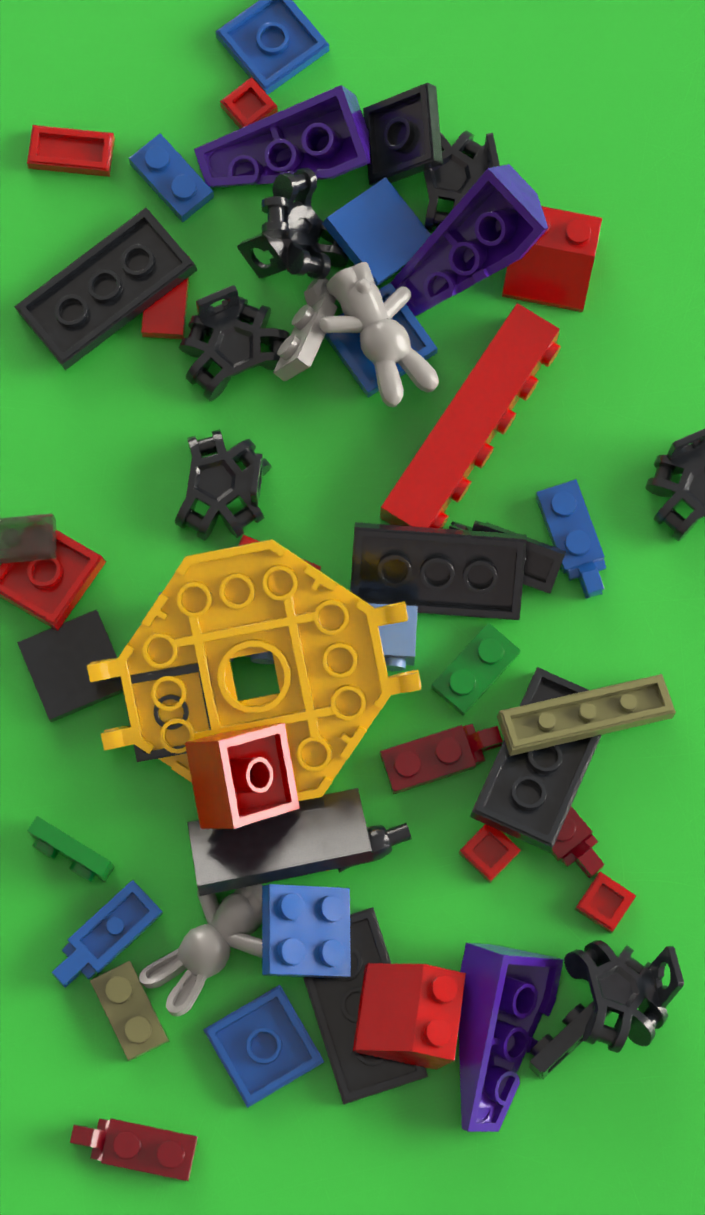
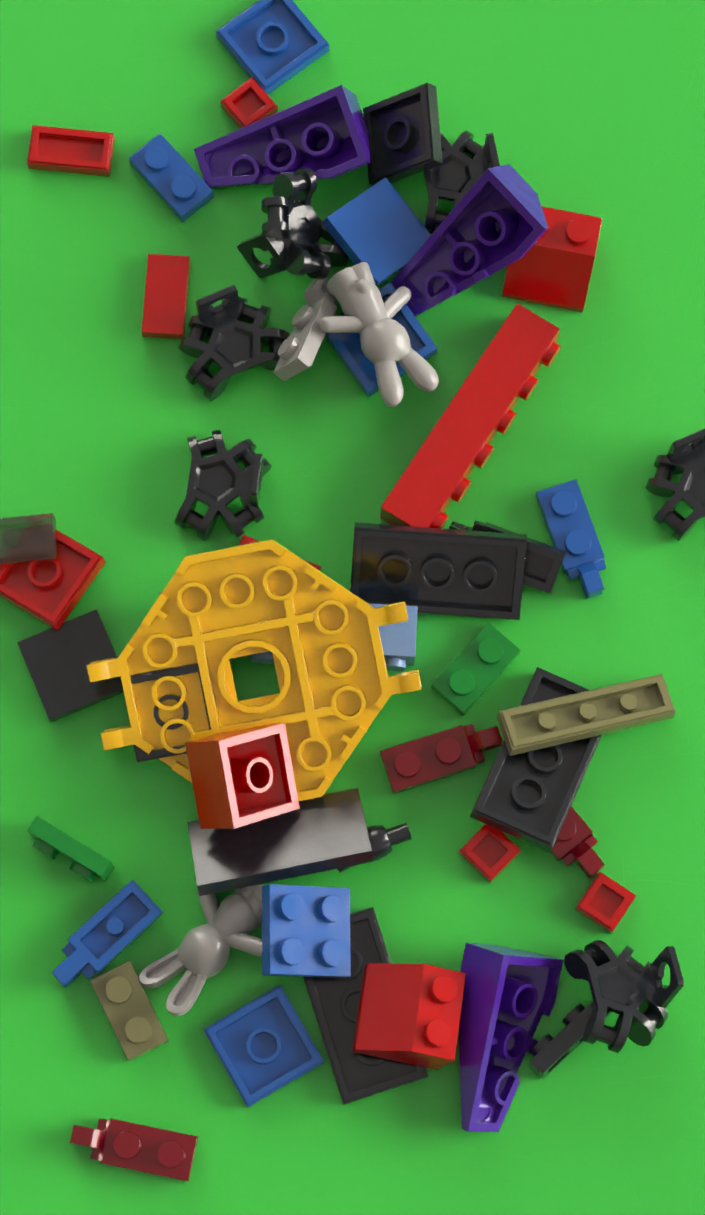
(105, 288): black tile -> none

